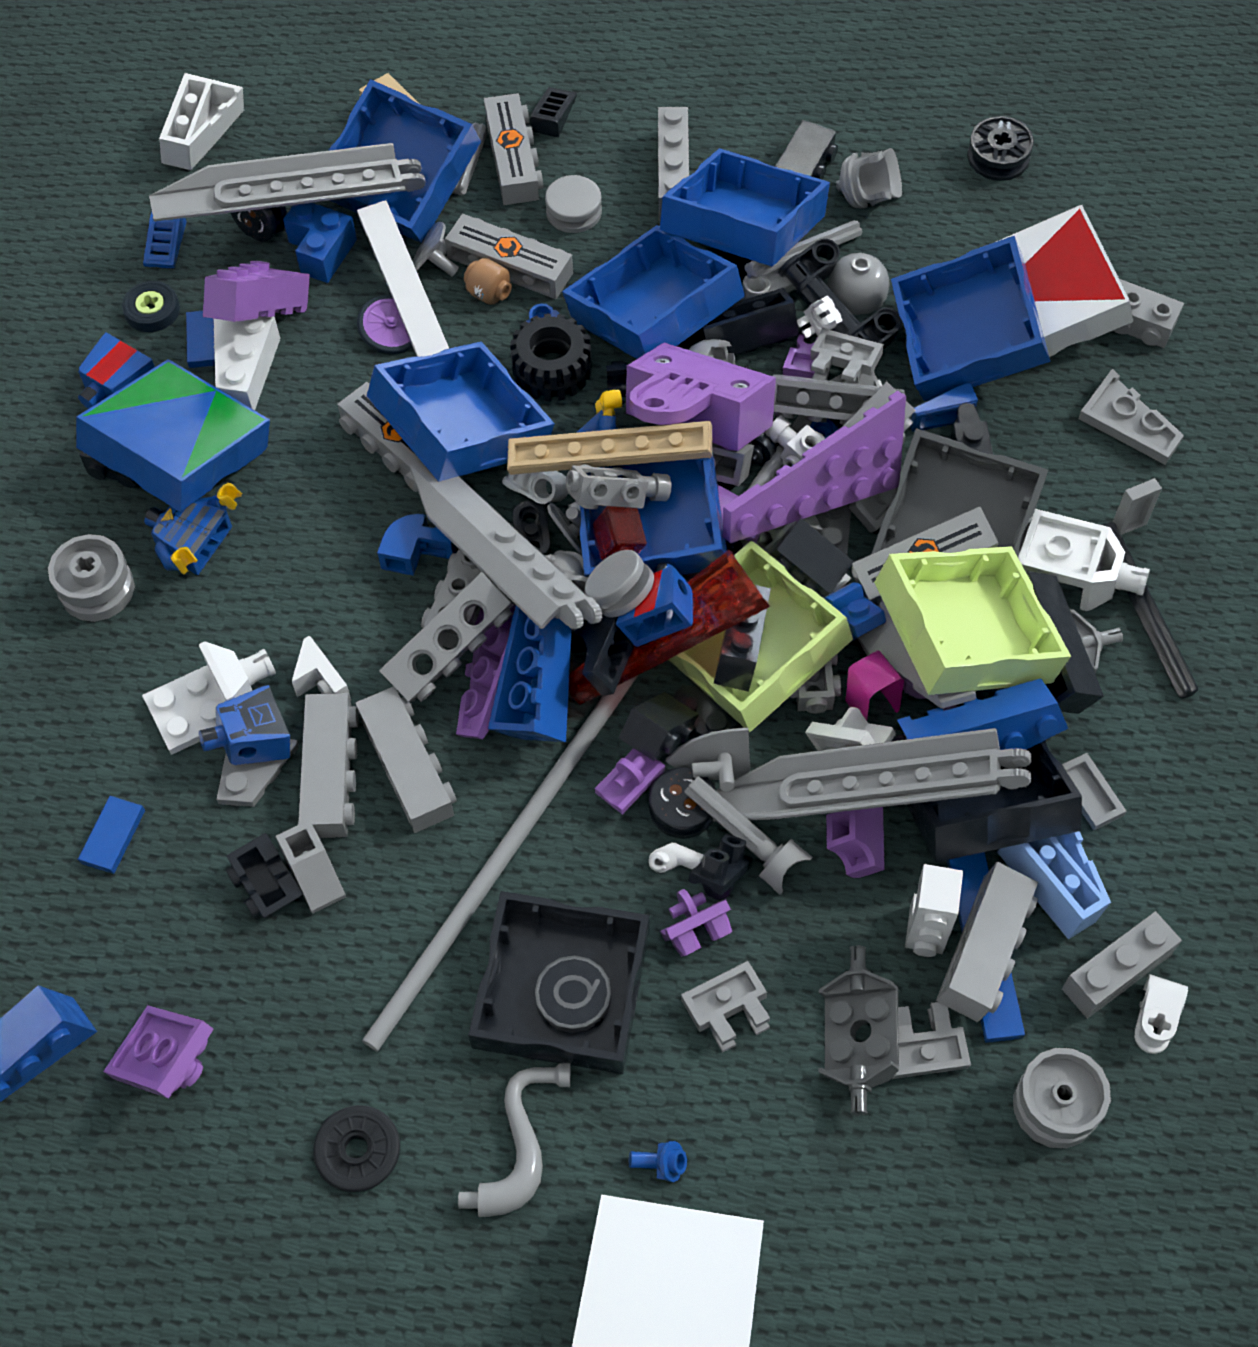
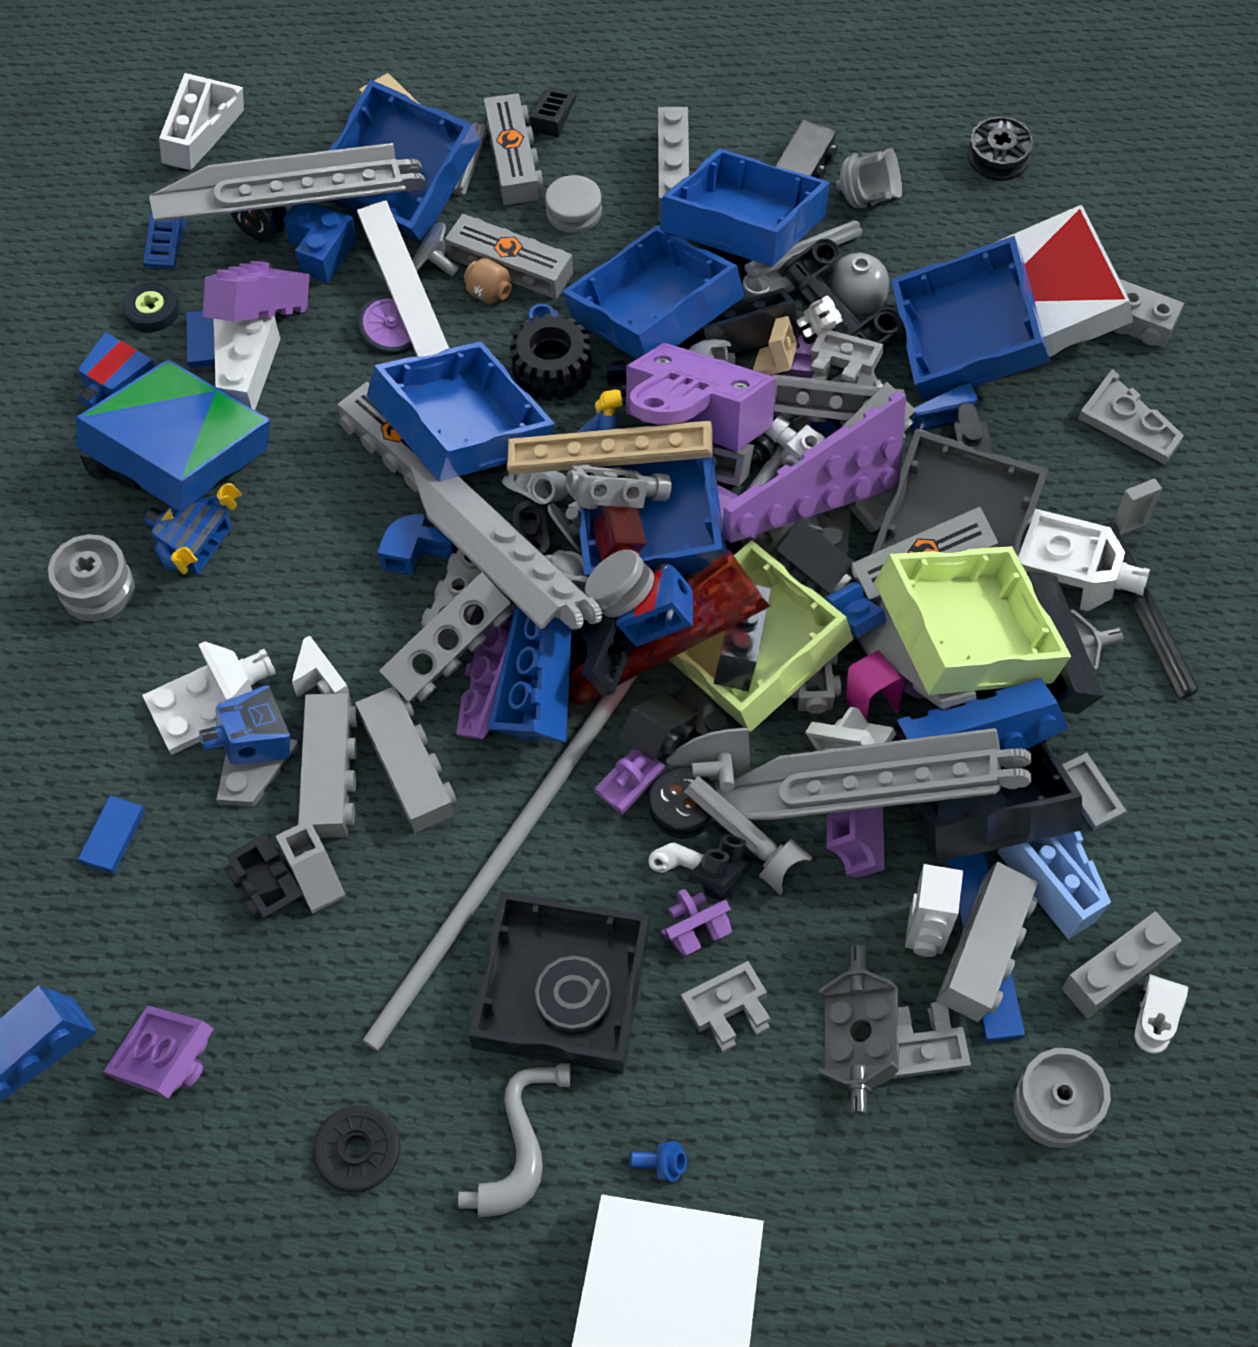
(781, 349): none -> tan panel

